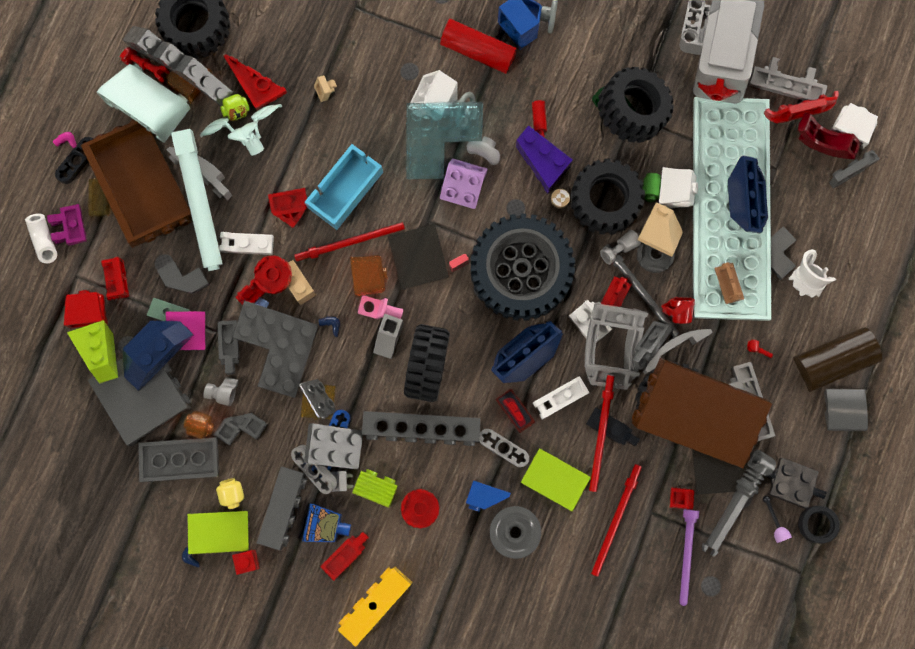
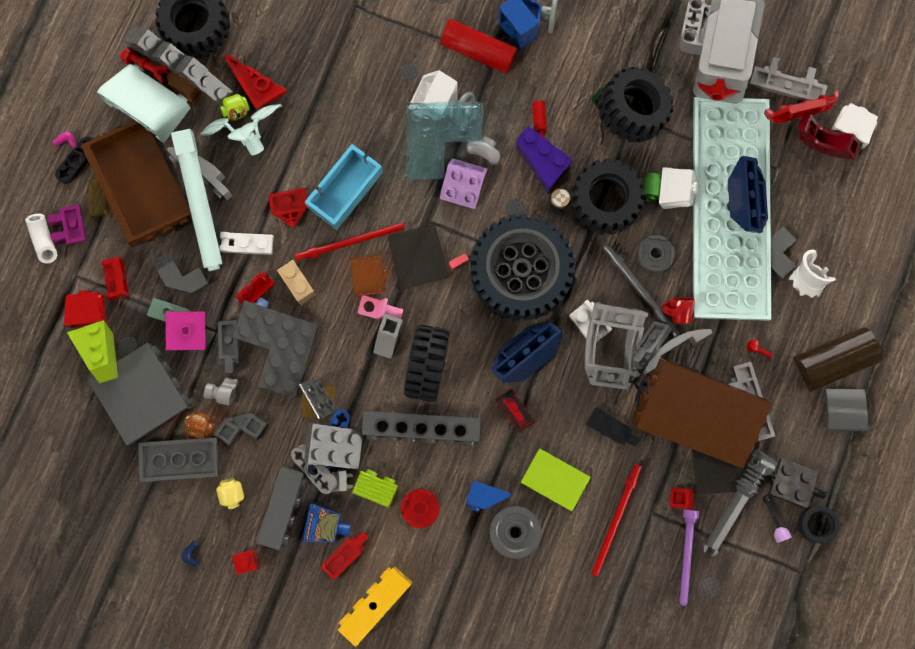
(153, 349): dark blue wedge -> none
(218, 532): lime tile -> none
(272, 274): red tile -> none
(324, 88): tan tile -> none
(331, 320): dark blue animal -> none
(513, 459): light grey beam -> none
(561, 397): white plate -> none
(607, 396): red bar -> none
(616, 292): red hinge -> none
(625, 243): light grey piece -> none
(661, 230): tan slope -> none
(729, 283): medium nougat hinge -> none
(853, 169): dark grey hinge -> none

